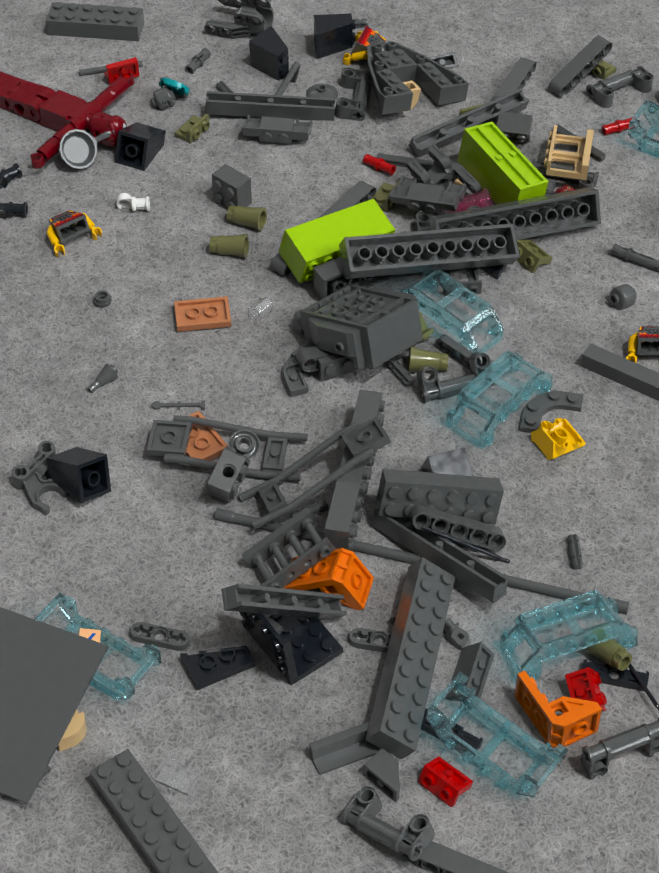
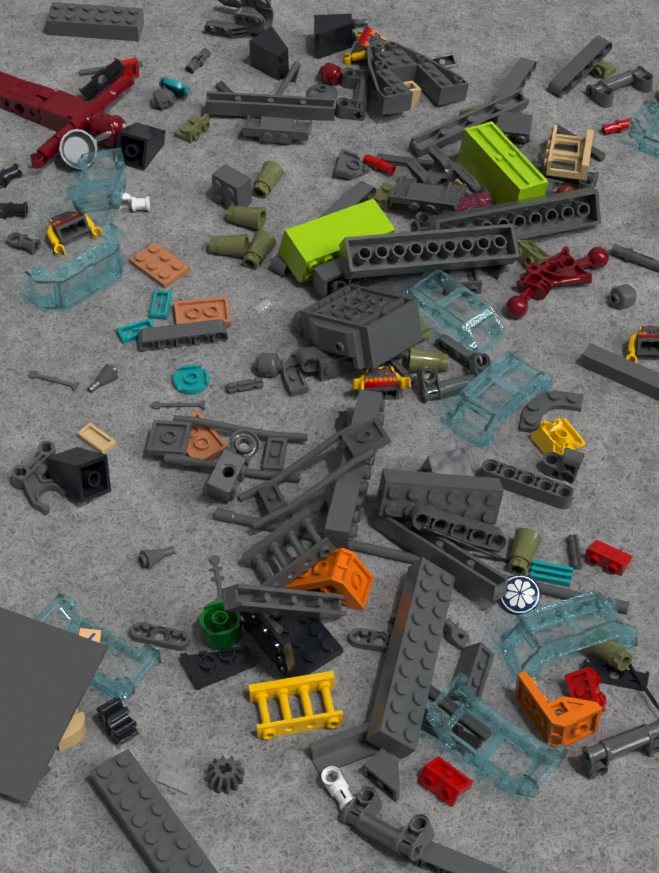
(23, 242): none -> dark grey connector
(34, 374): none -> dark grey piece
(84, 262): none -> clear light blue windscreen
(96, 438): none -> tan tile
(102, 298): dark grey plate -> none
(110, 72): none -> black piece
(113, 186): none -> clear light blue windscreen
(117, 721): none -> black gear
(131, 336): none -> teal tile
(151, 557): none -> dark grey cone
(159, 265): none -> nougat plate
(159, 314): none -> teal tile
(182, 335): none -> dark grey beam
(191, 379): none -> teal tile
(215, 560): none -> dark grey piece
(219, 627): none -> green brick
(225, 774): none -> dark grey gear
(245, 385): none -> dark grey axle
(259, 248): none -> olive plant
(268, 364): none -> dark grey head
(269, 175): none -> olive plant
(300, 686): none -> yellow fence
(330, 74): none -> dark red head
(335, 787): none -> white connector
(341, 420): none -> pearl dark grey piece
(350, 165): none -> dark grey plate
(382, 380): none -> torso
(467, 720): none -> dark grey axle
(522, 594): none -> dish
(523, 550): none -> olive plant
(529, 484): none -> dark grey beam
(551, 570): none -> teal tile
(554, 272): none -> dark red piece
(561, 466): none -> dark grey piece
(608, 557): none -> red bracket

